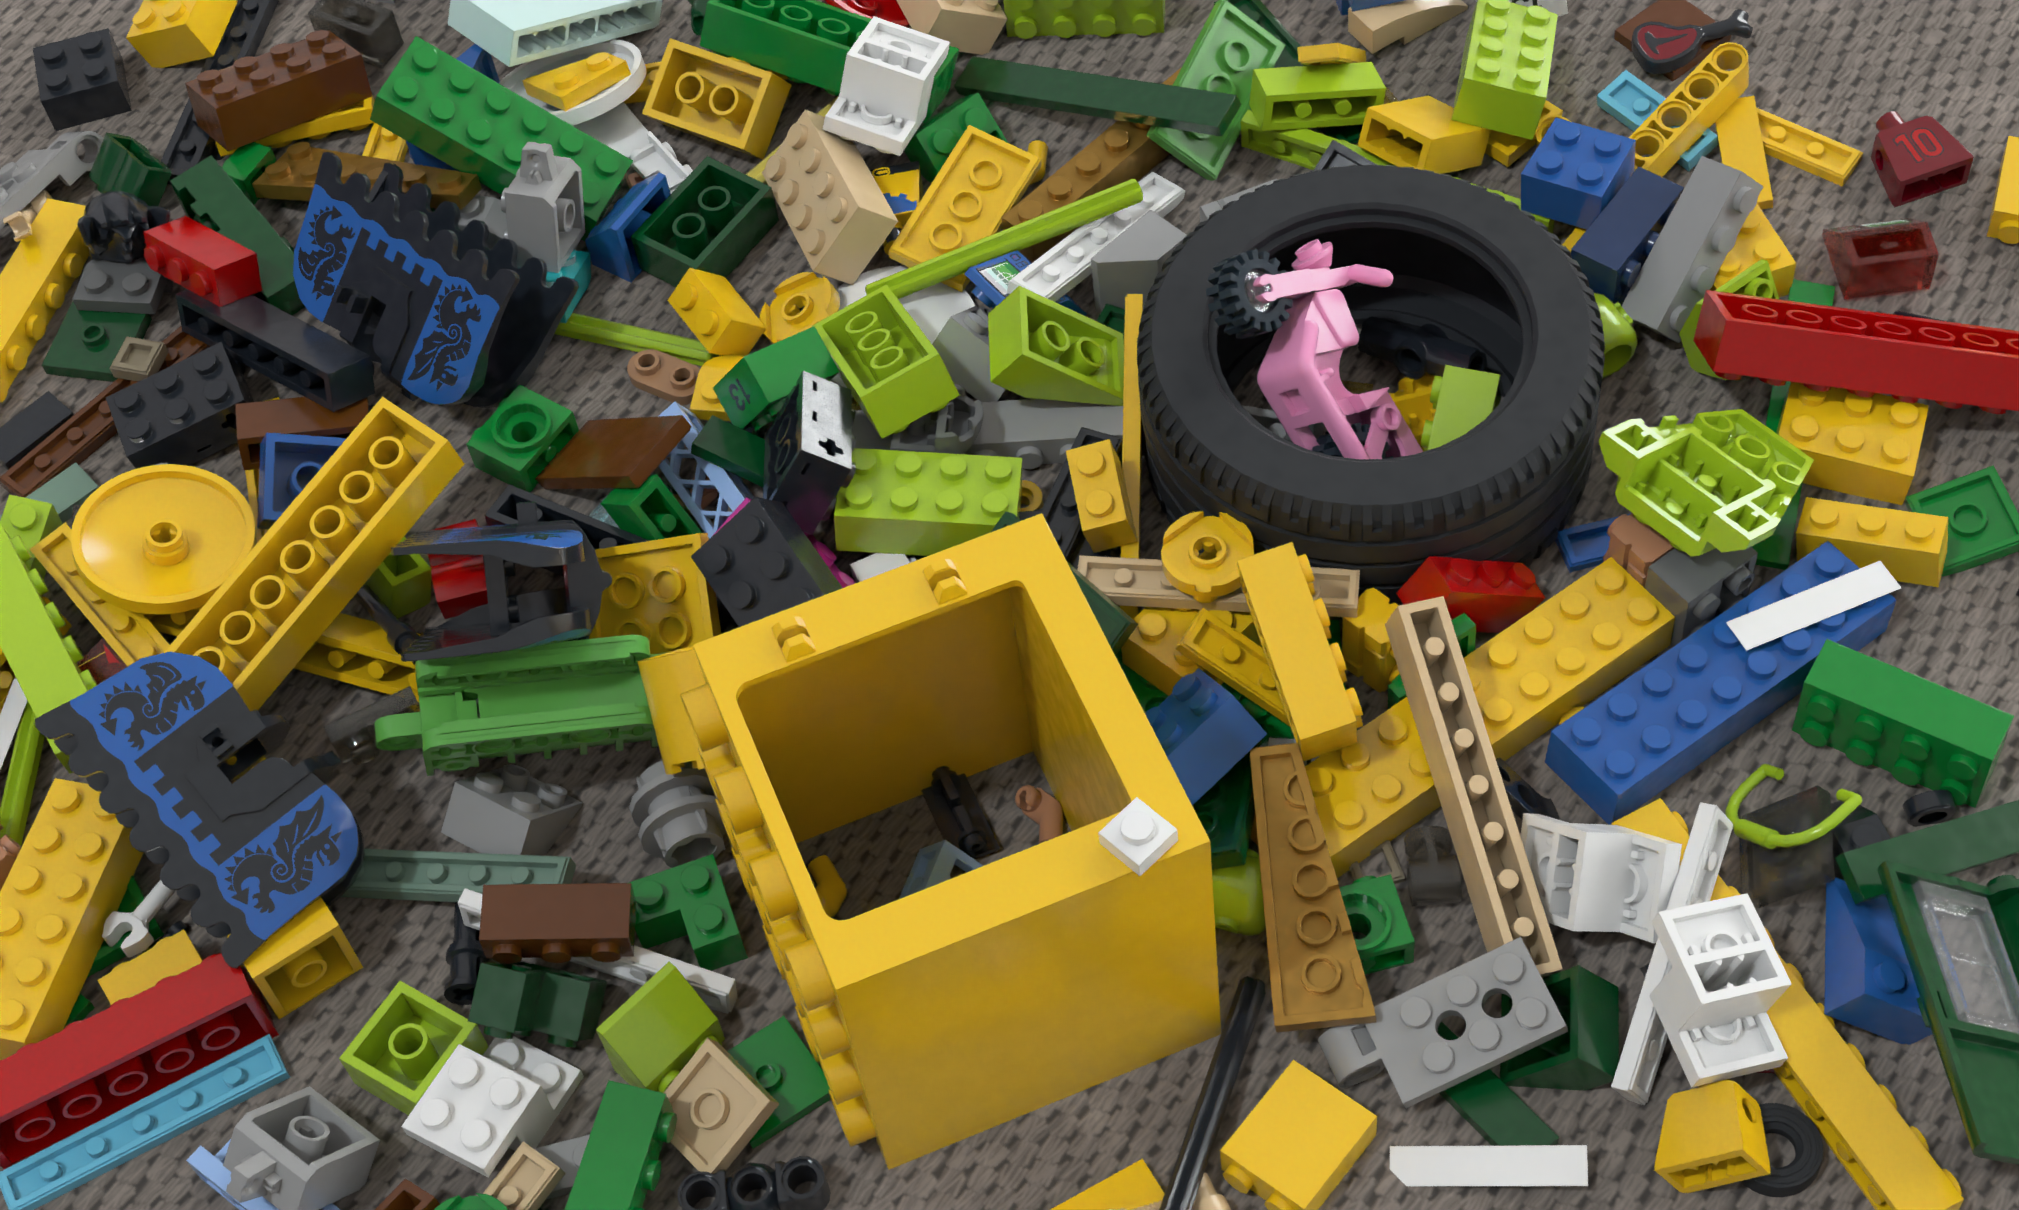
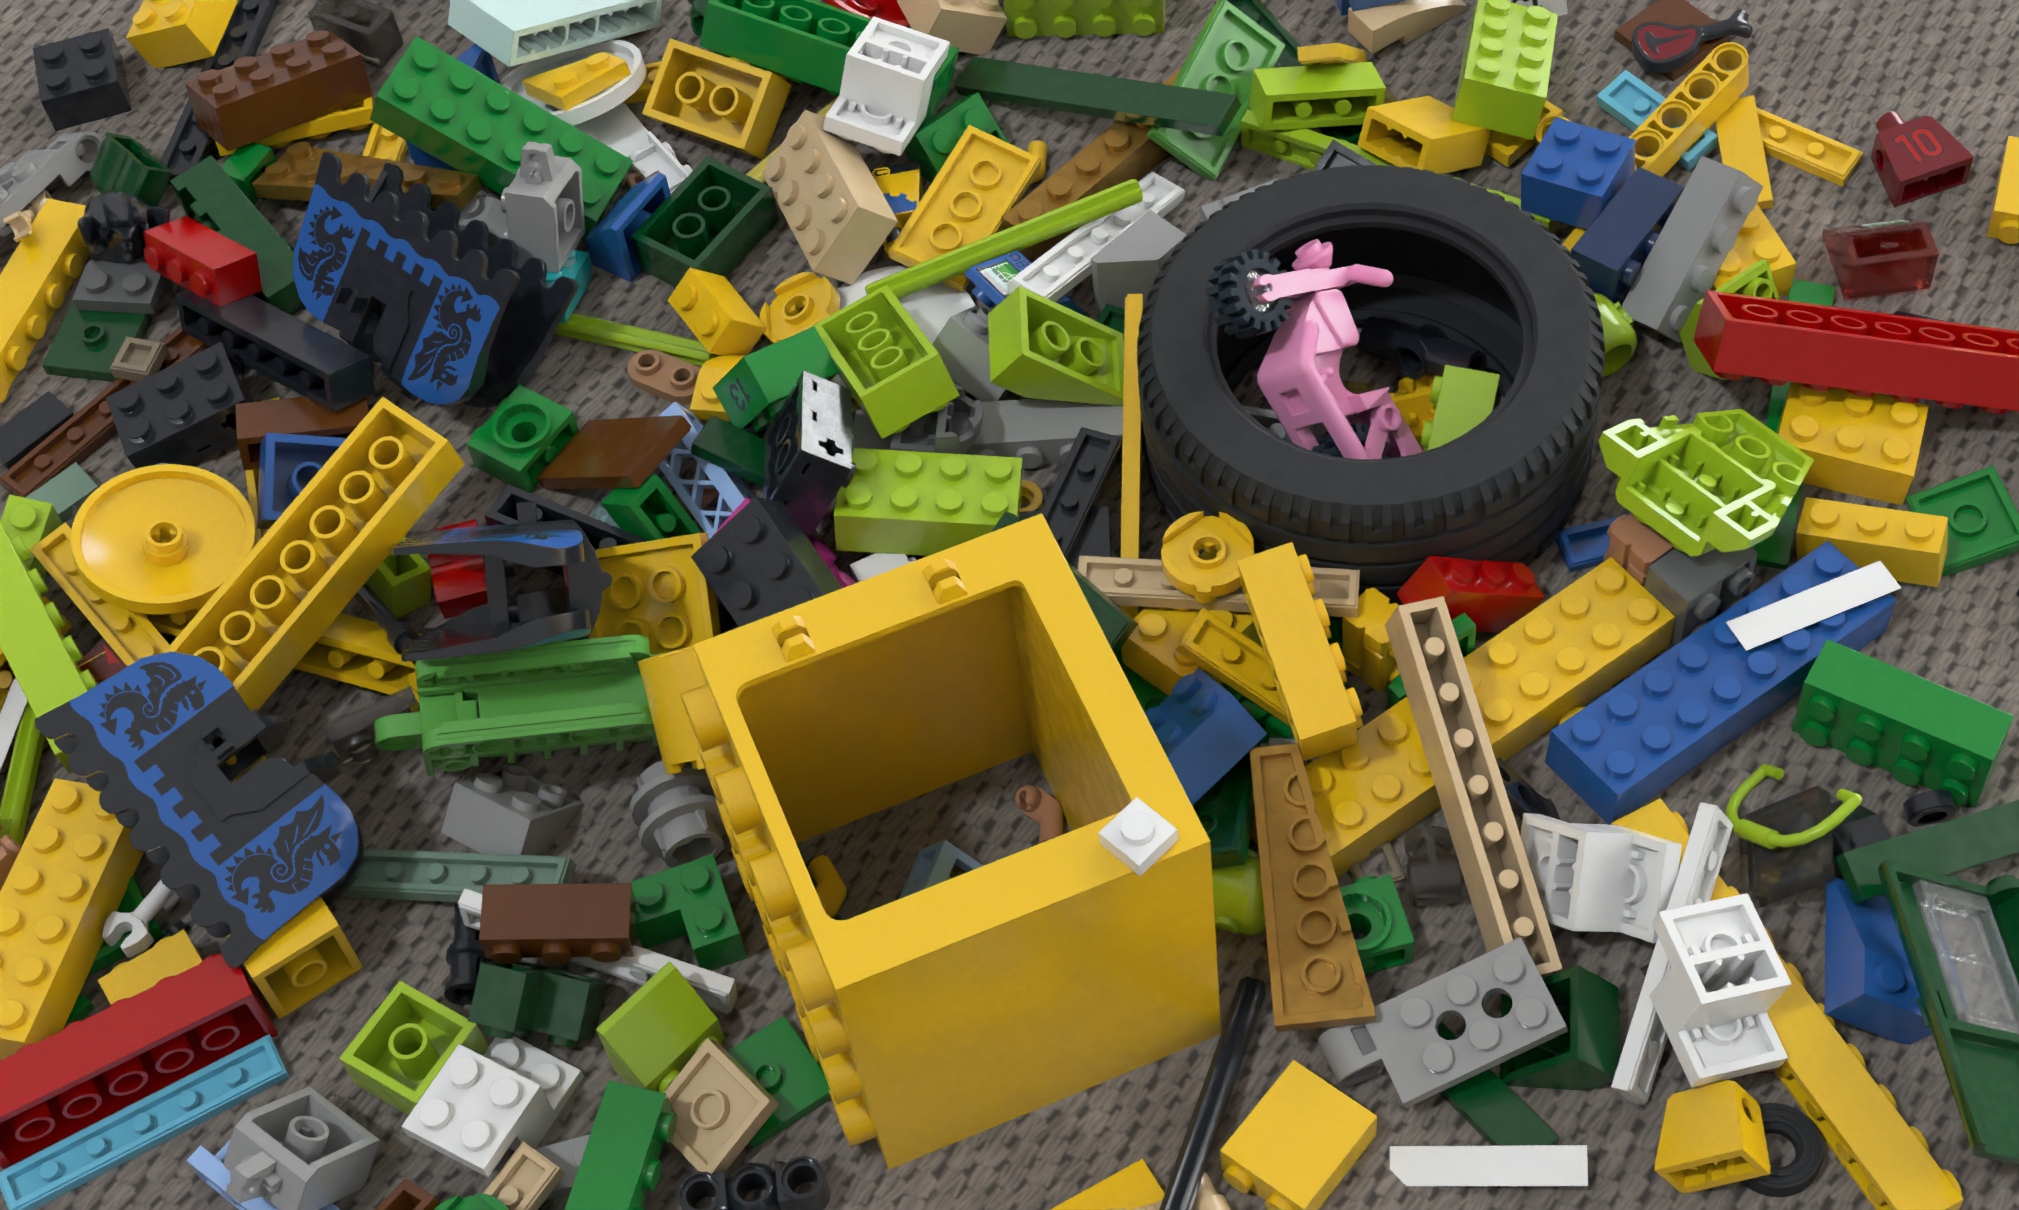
(959, 813): black hinge -> none
(1101, 496): yellow brick -> none

